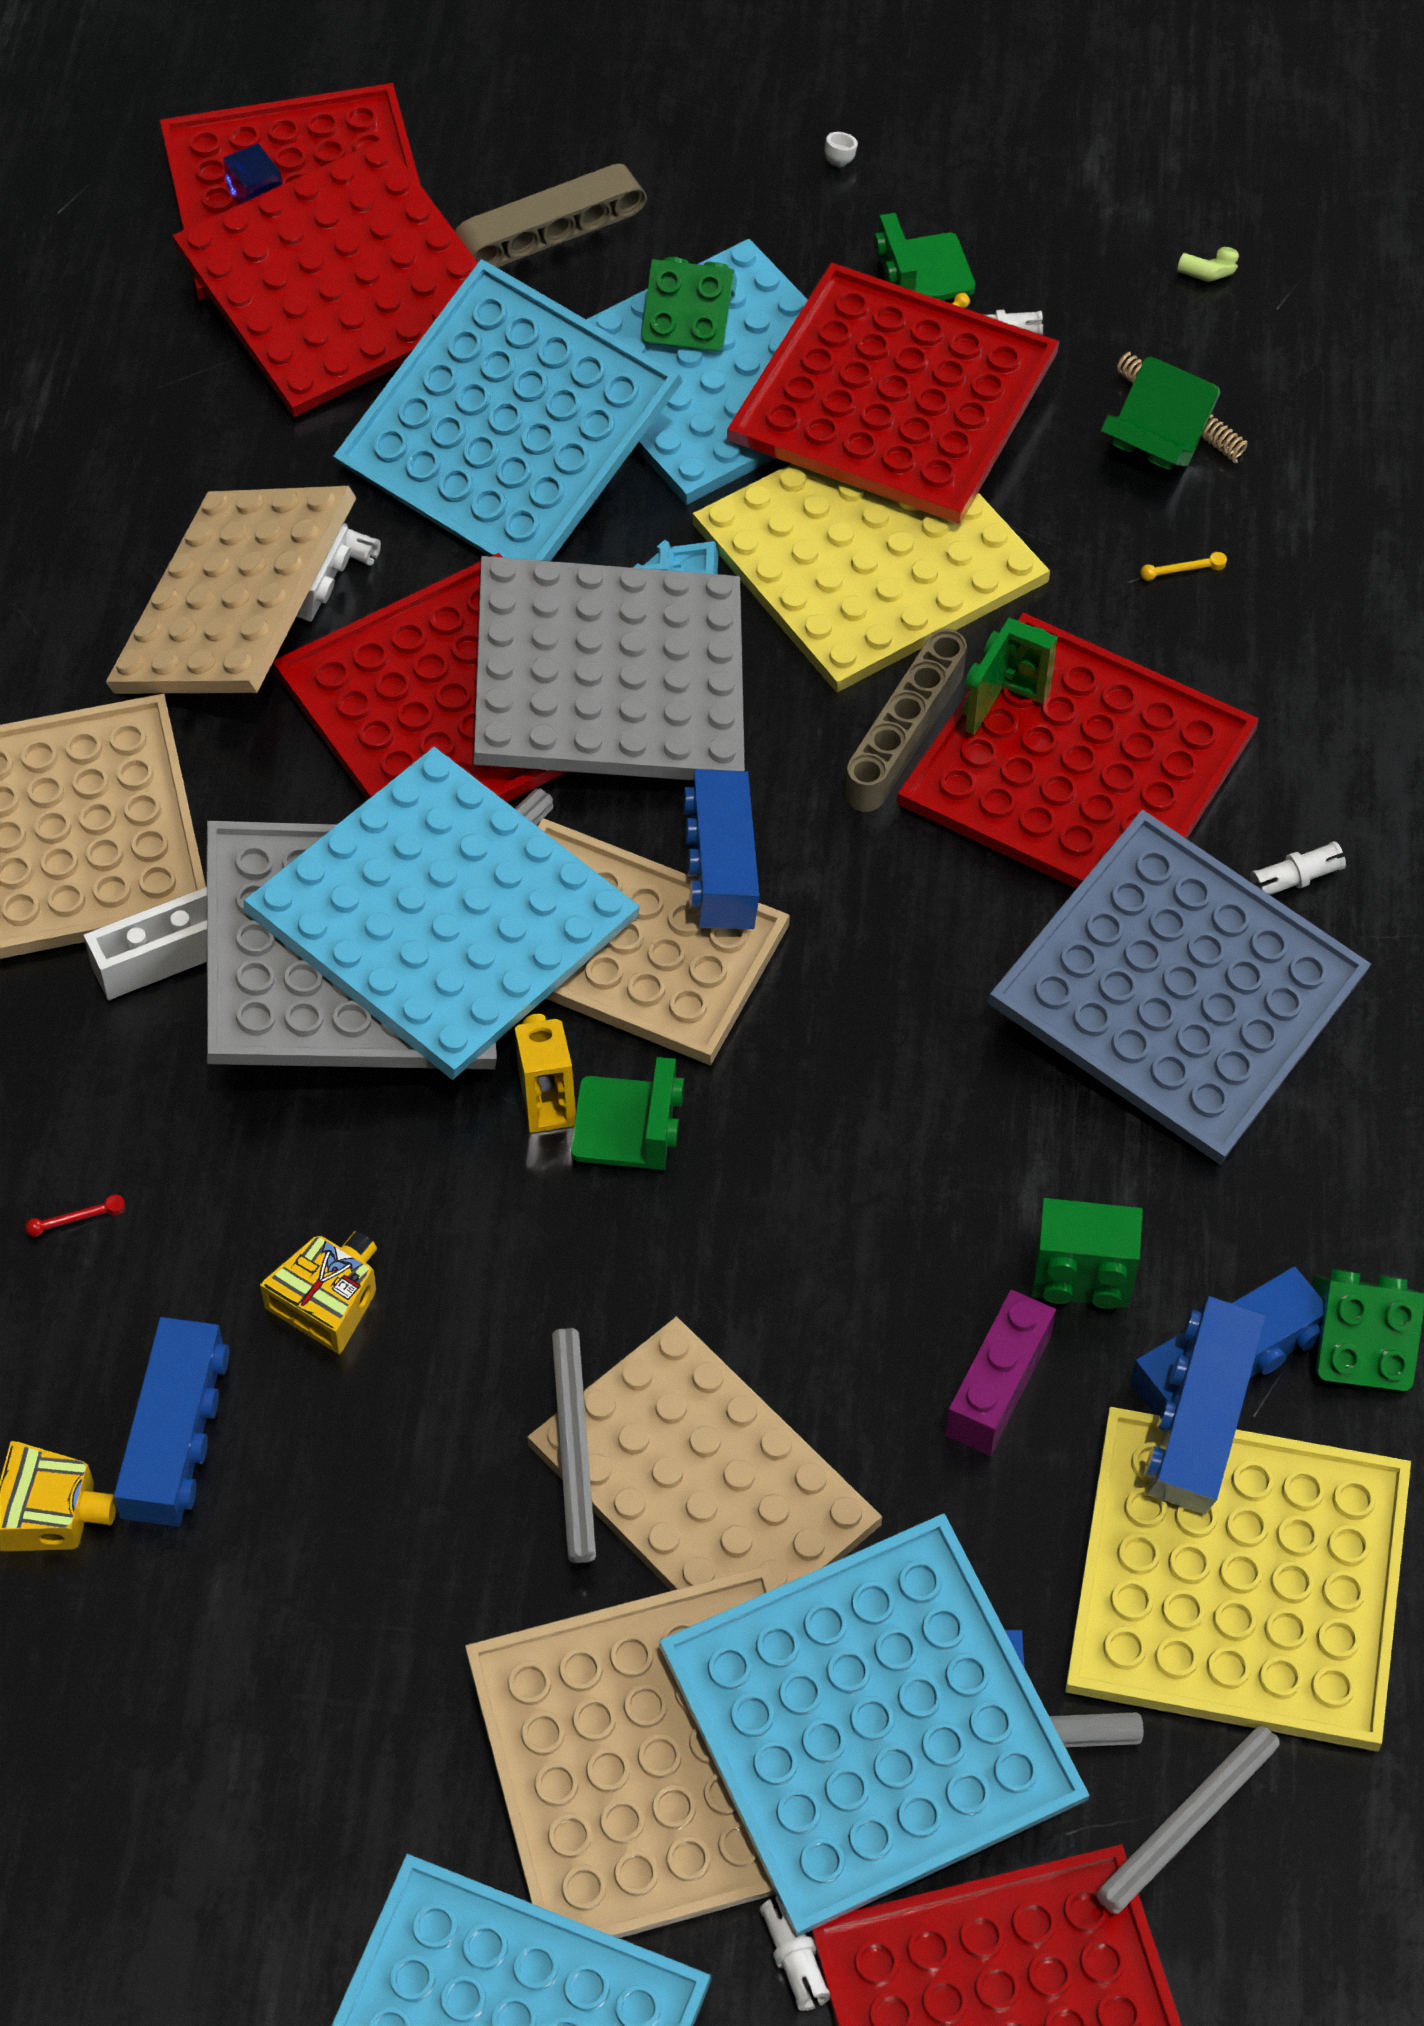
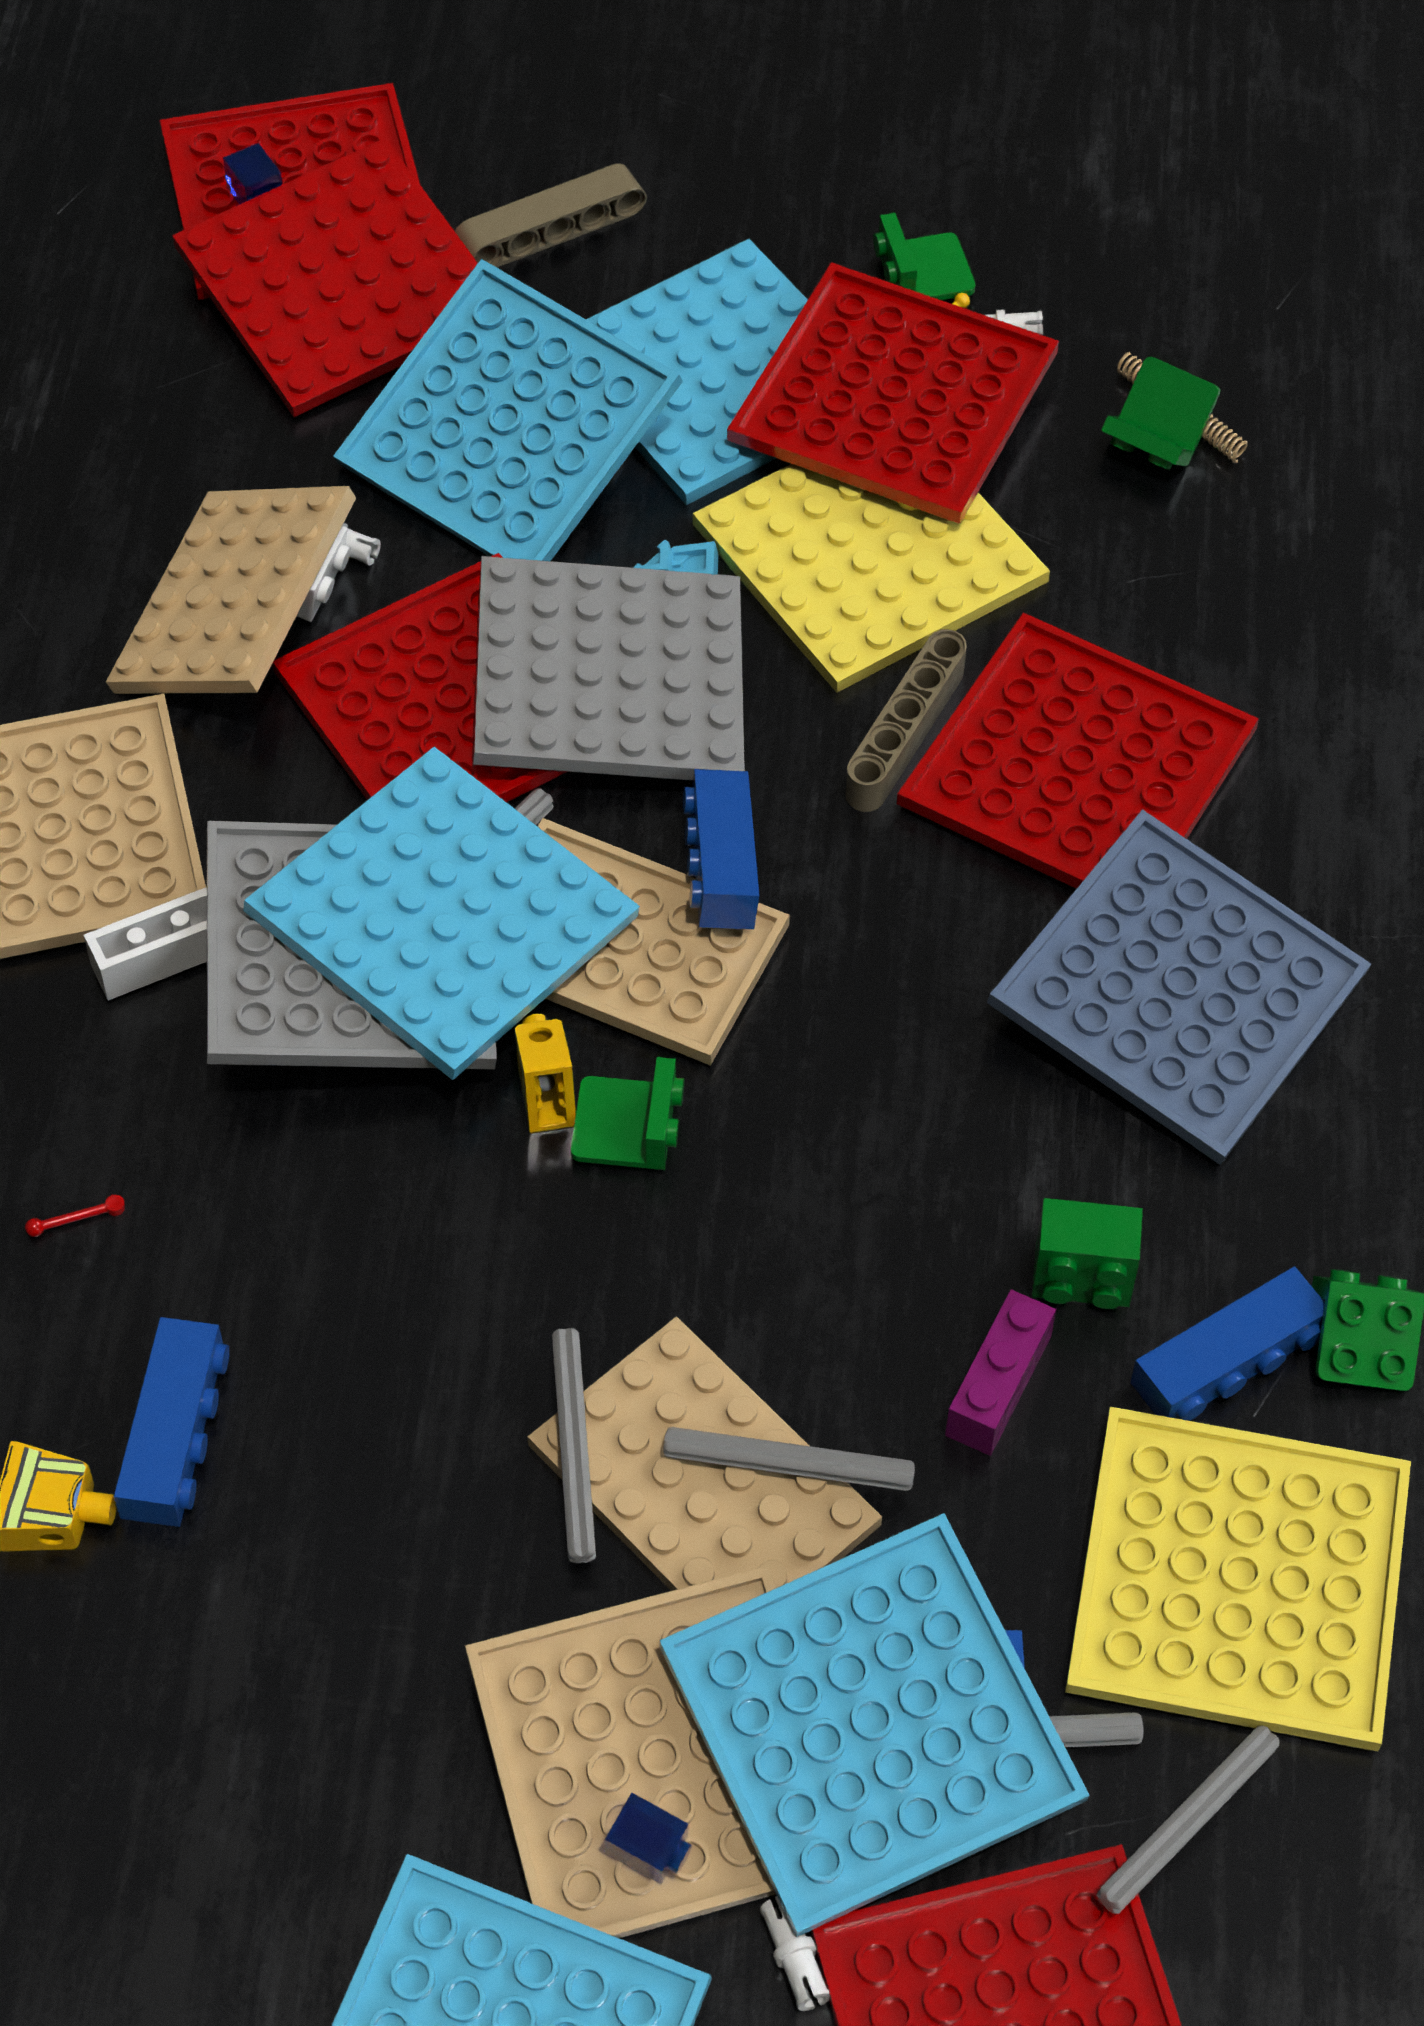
(324, 1289): torso -> none
(648, 1839): none -> clear blue brick
(688, 304): green bracket -> none
(789, 1458): none -> light grey axle
(840, 148): white hinge -> none
(1014, 659): green bracket -> none
(1205, 1405): blue brick -> none
(1211, 269): yellowish green arm -> none
(1216, 561): yellow hinge -> none
(1299, 869): white pin -> none

